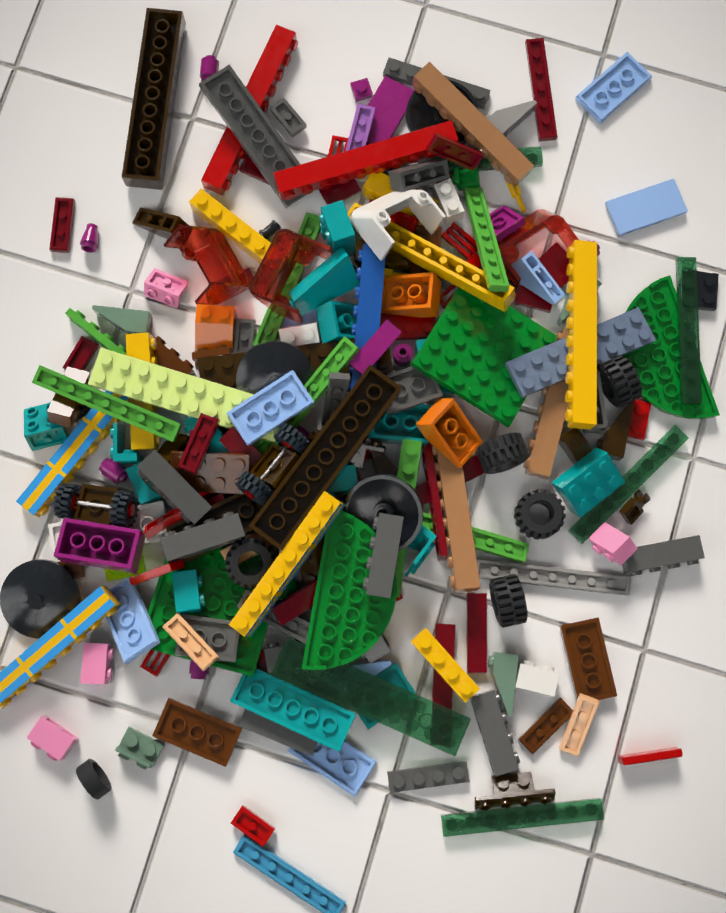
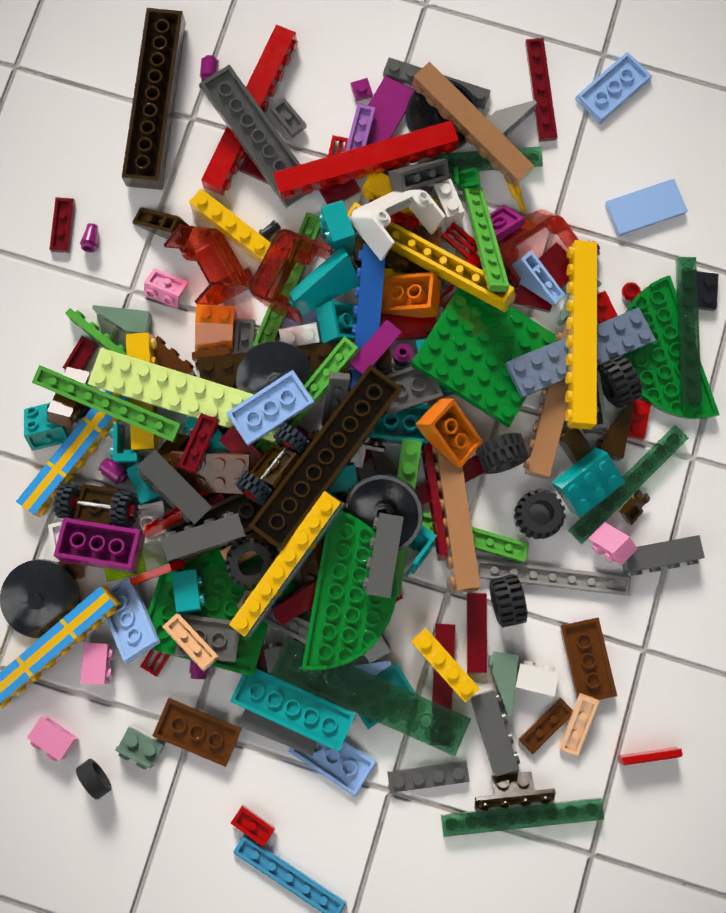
(454, 152): dark red tile -> none
(604, 307): none -> red plate
(630, 291): none -> red plate

